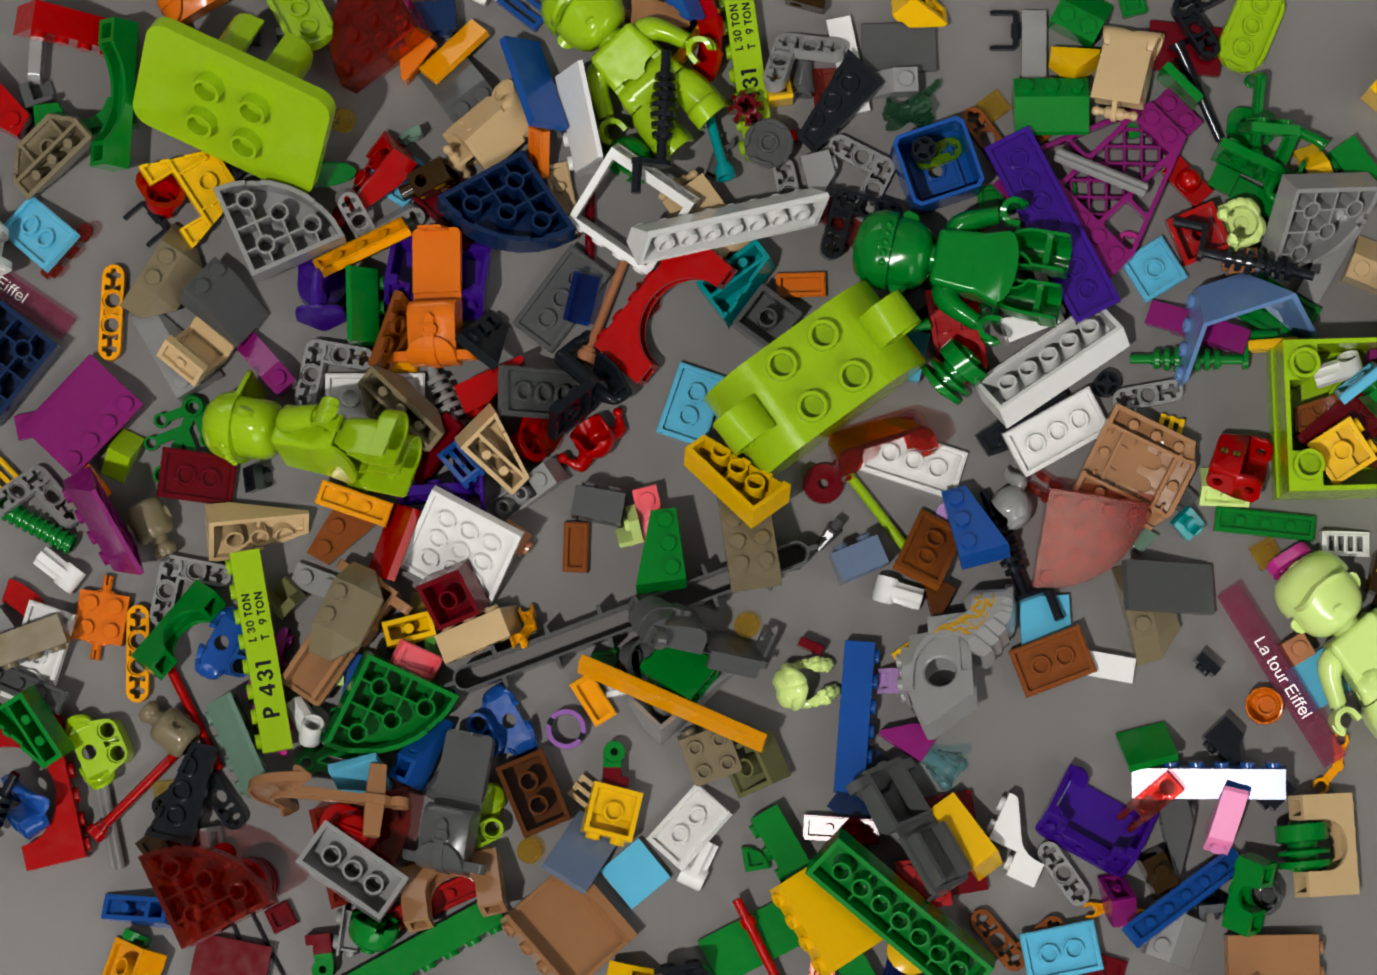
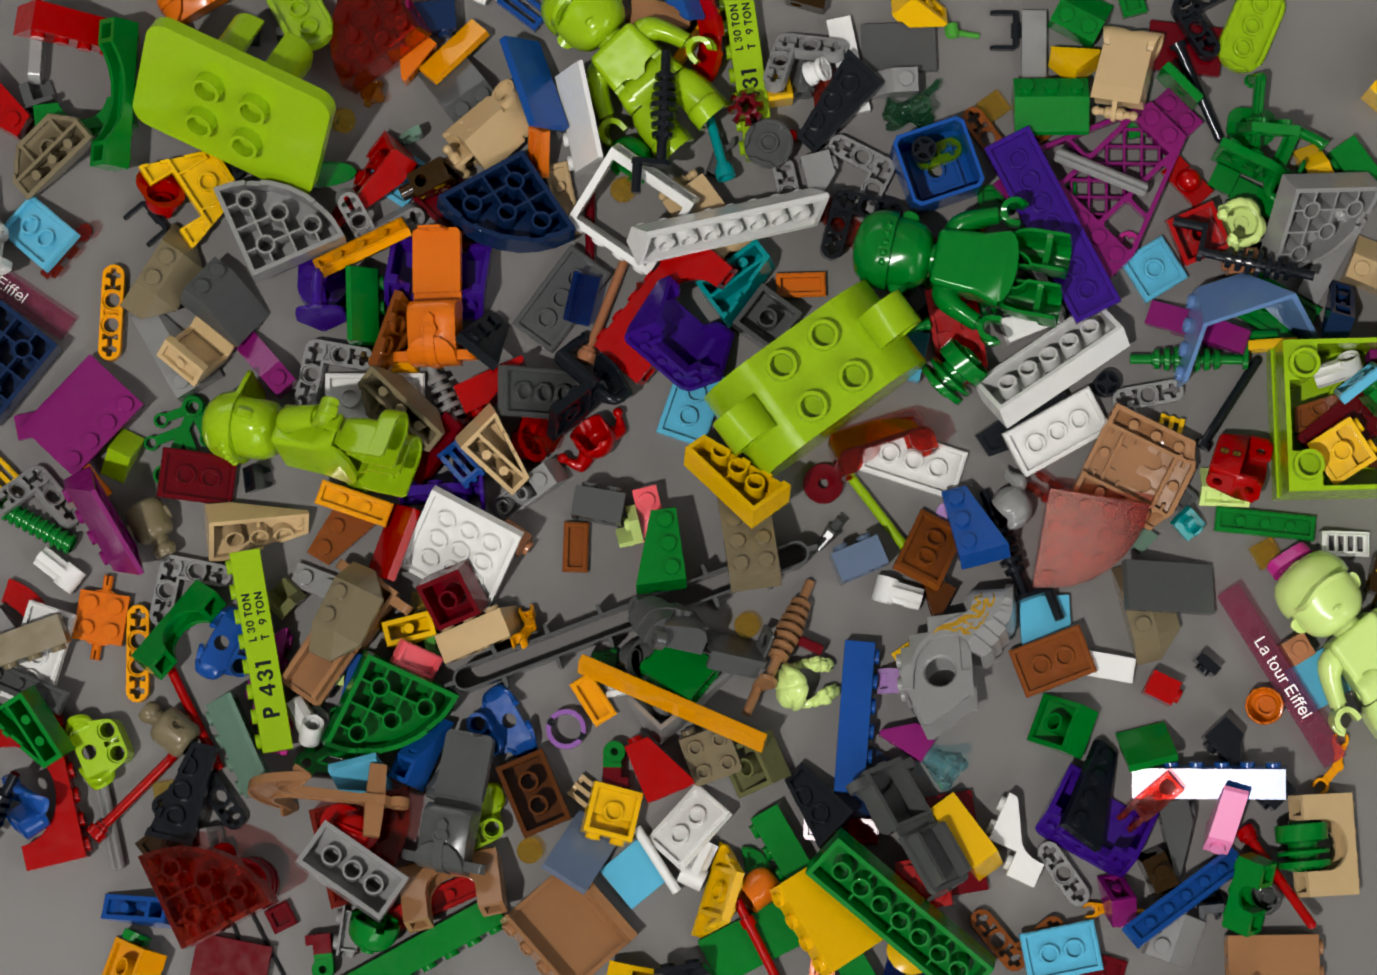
(368, 91): none -> clear orange plate
(621, 190): none -> clear yellow tile
(655, 770): none -> red slope
(656, 860): none -> white bar
(677, 341): none -> dark purple windscreen
(720, 892): none -> yellow wing
(756, 888): none -> orange helmet
(786, 638): none -> medium nougat piece
(817, 71): none -> white wheel
(818, 804): none -> black wing
(952, 32): none -> bright green hand
(1062, 725): none -> green slope
(1090, 798): none -> black wing
(1162, 688): none -> red brick
(1204, 442): none -> black bar
(1249, 836): none -> red piece
(1339, 310): none -> dark blue slope

